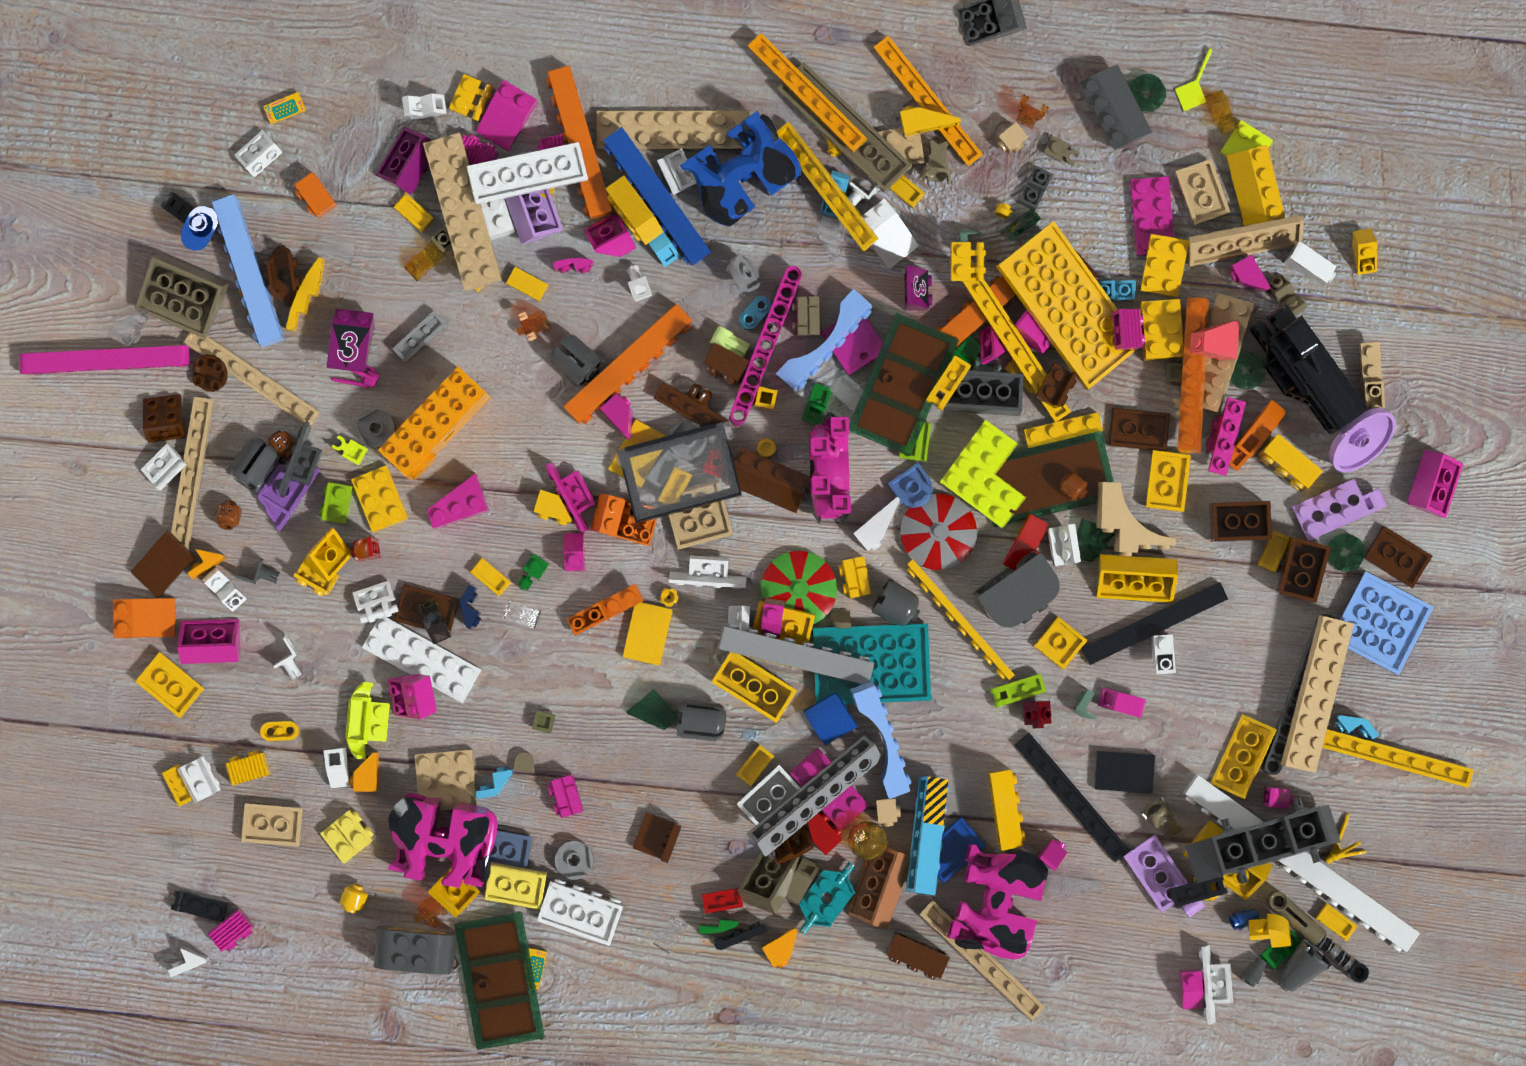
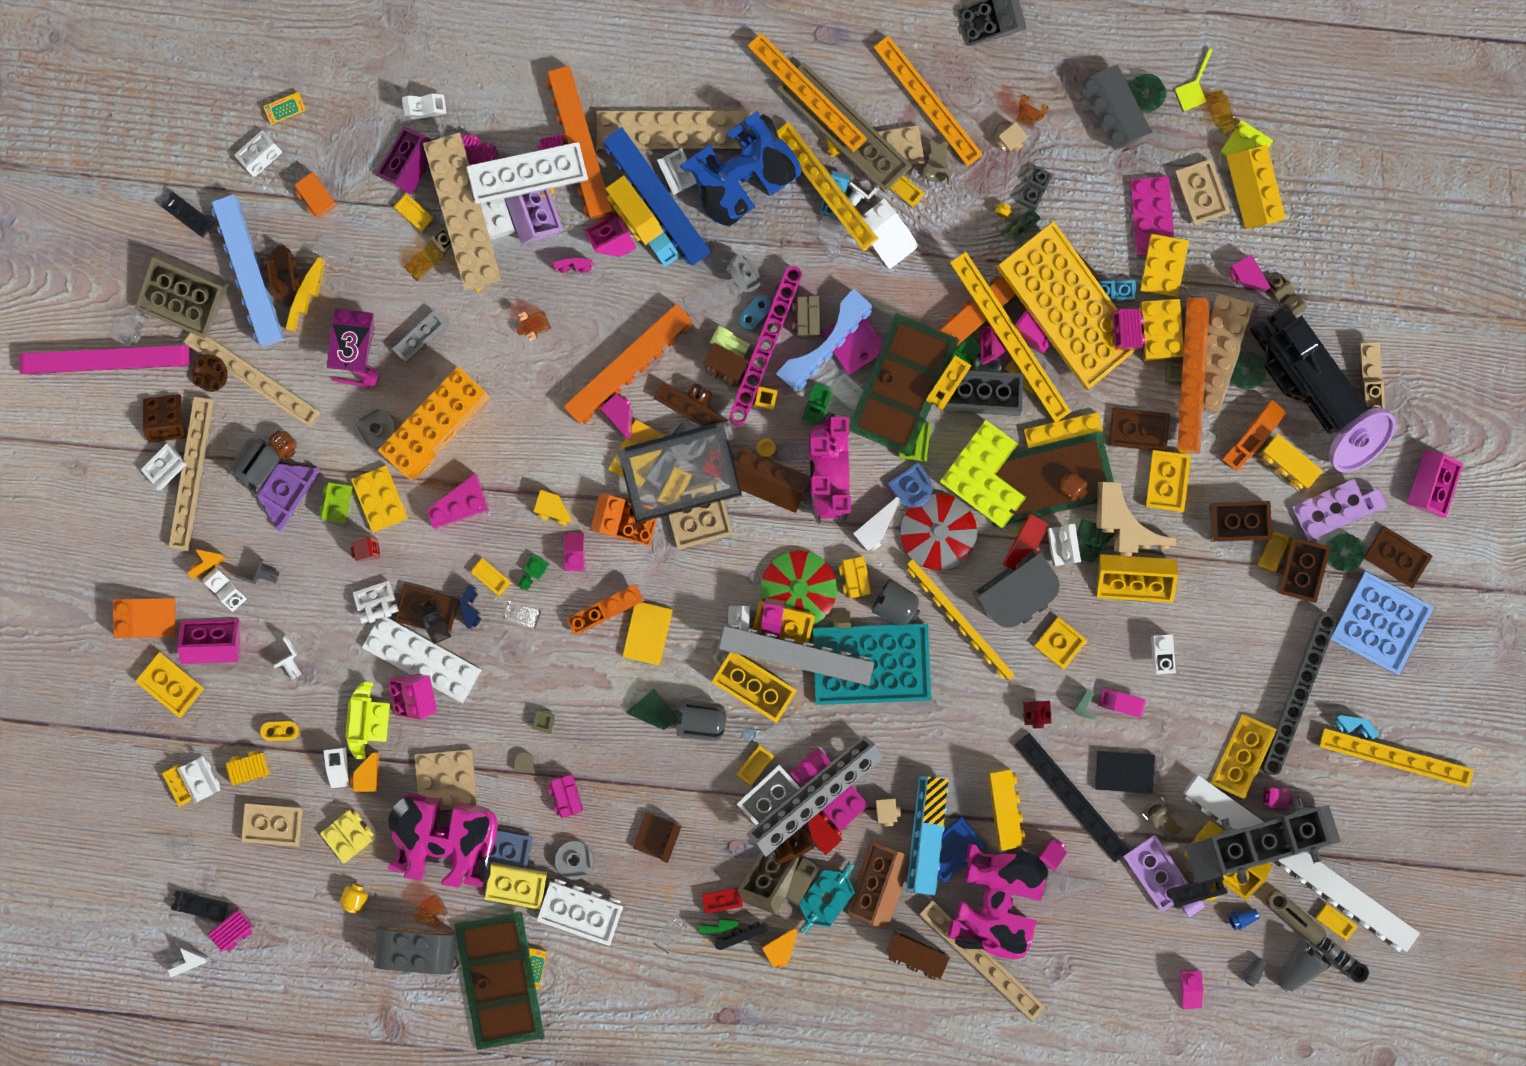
(163, 564): reddish brown tile -> none
(199, 228): blue piece -> none
(228, 515): dark orange head -> none
(302, 463): dark grey bracket -> none
(307, 576): yellow bracket -> none
(328, 555): yellow slope -> none
(352, 451): neon yellow plate -> none
(453, 898): yellow plate -> none
(465, 96): yellow plate -> none
(500, 779): medium azure slope -> none
(506, 115): dark pink slope -> none
(527, 284): yellow tile -> none
(575, 493): dark pink bracket -> none
(582, 353): dark grey cylinder -> none
(638, 284): white bracket -> none
(663, 597): yellow plate -> none
(709, 572): white bracket -> none
(830, 718): blue slope -> none
(867, 840): clear yellow cylinder -> none
(892, 776): light blue arch -> none
(916, 289): magenta slope -> none
(921, 120): yellow slope -> none
(961, 261): yellow plate -> none
(964, 233): sand green plate -> none
(1018, 690): lime plate -> none
(1056, 386): reddish brown bracket -> none
(1058, 149): dark tan plate -> none
(1154, 623): black tile -> none
(1216, 982): white bracket -> none
(1217, 341): coral slope -> none
(1224, 436): dark pink bracket -> none
(1245, 240): tan plate -> none
(1273, 928): yellow brick -> none
(1276, 955): green slope -> none
(1310, 263): white slope -> none
(1317, 694): tan plate -> none
(1339, 853): yellow plant -> none
(1364, 251): yellow slope -> none

